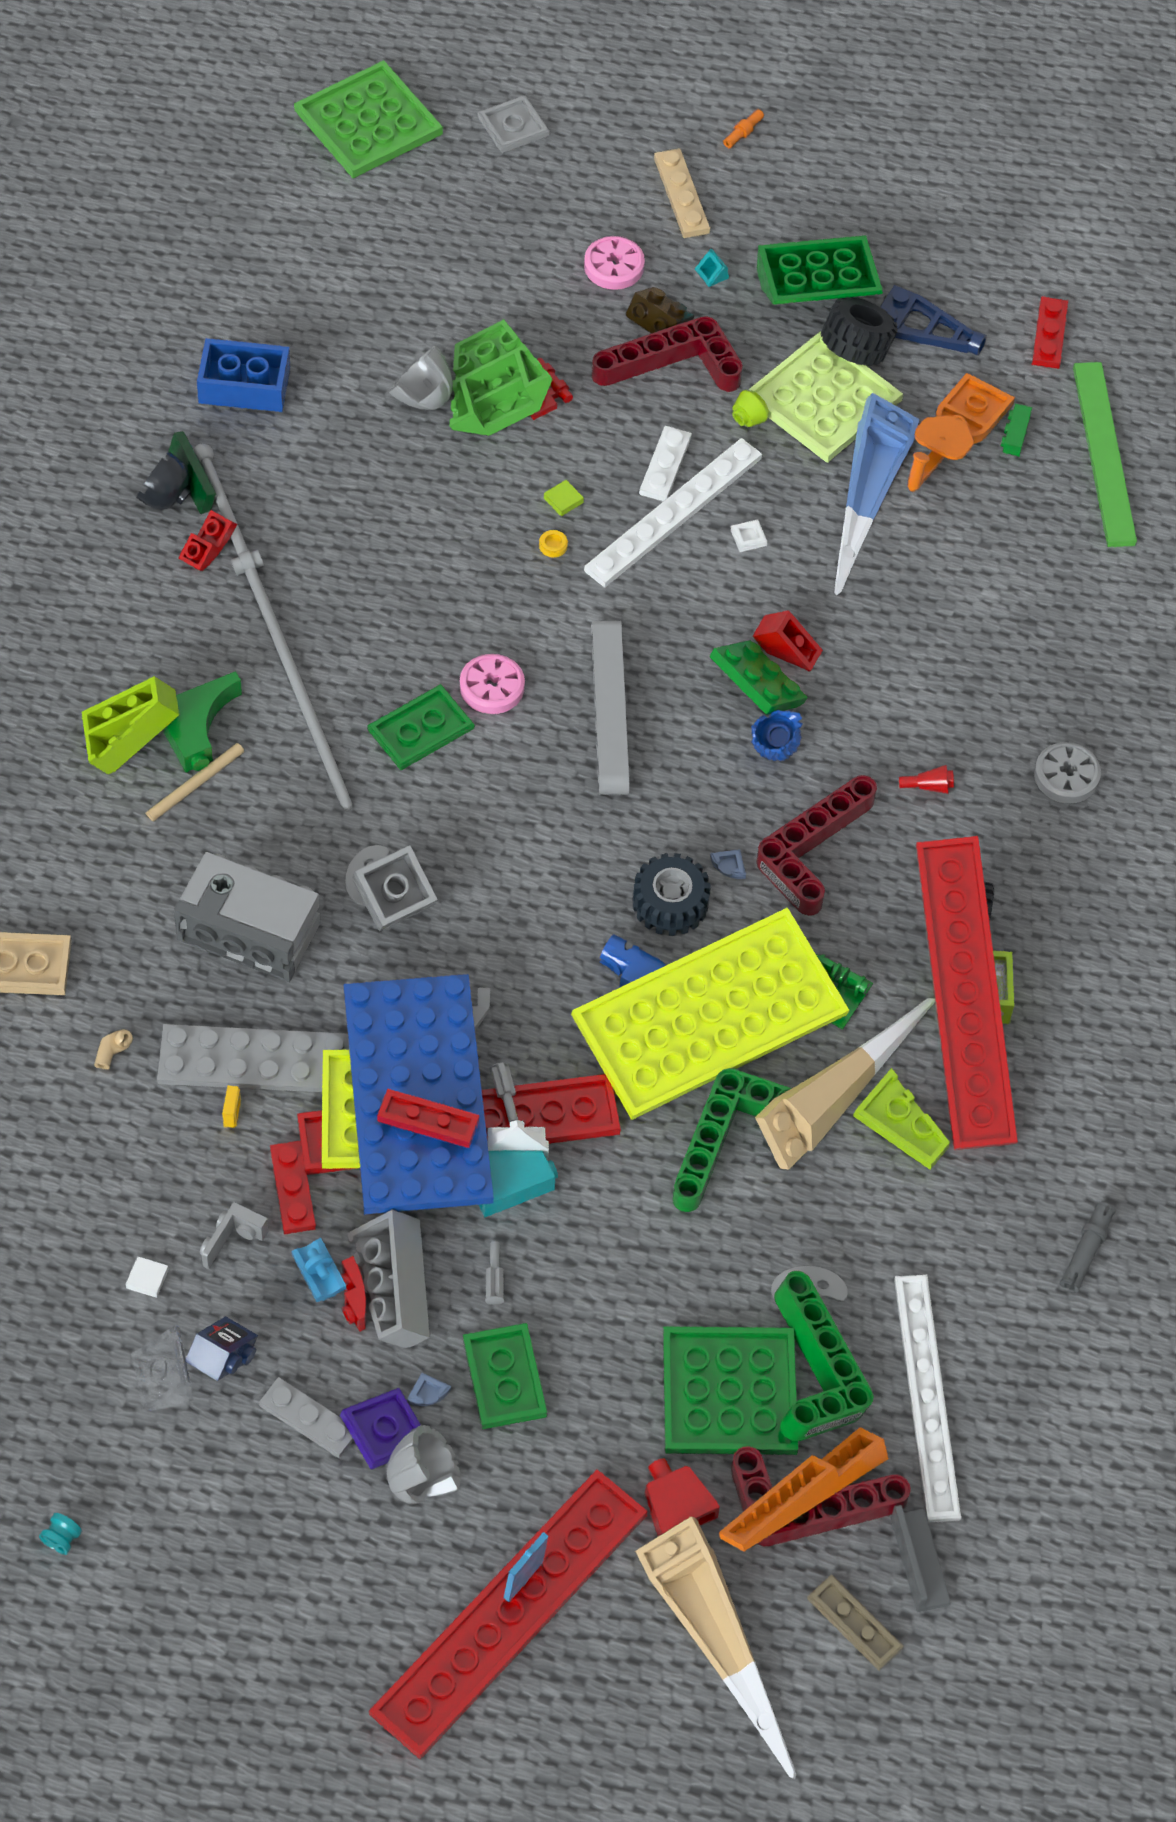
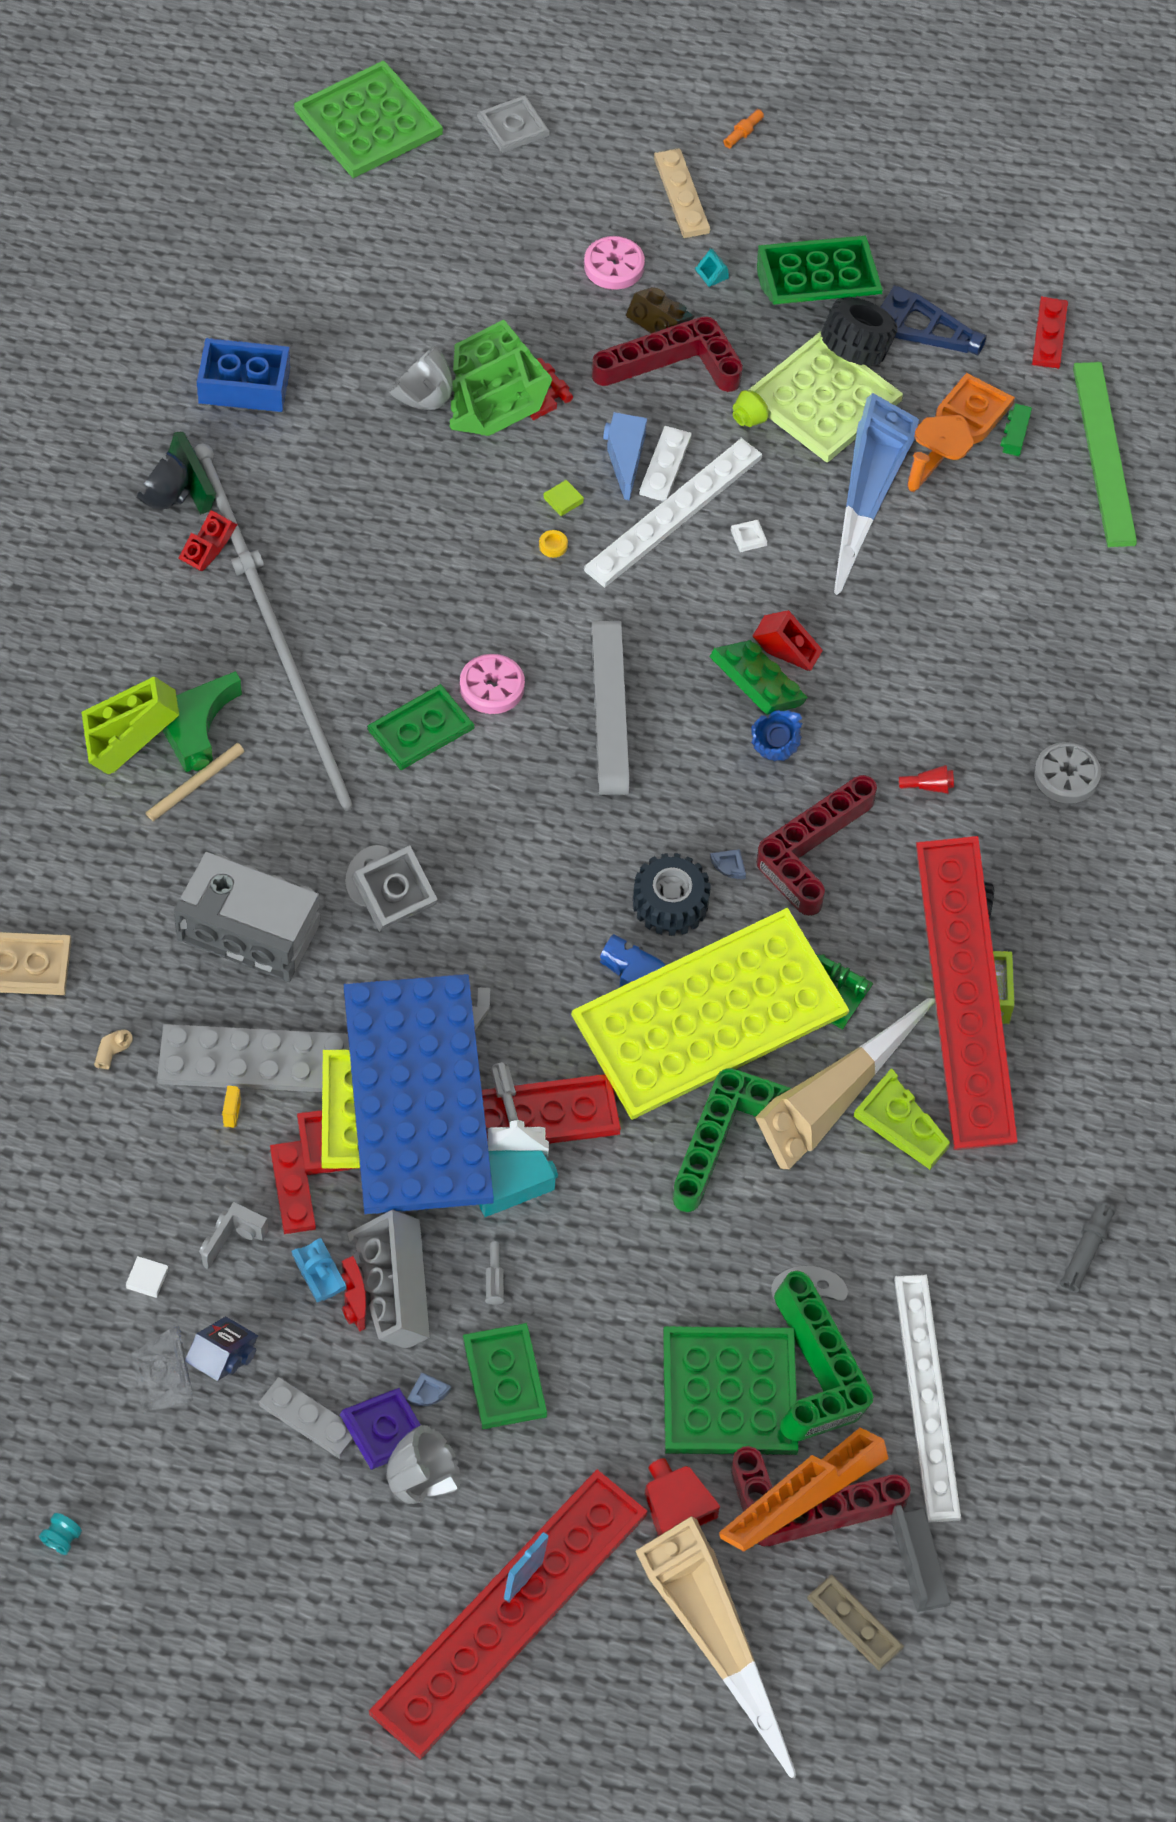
(428, 1118): red plate -> none
(624, 447): none -> medium blue slope

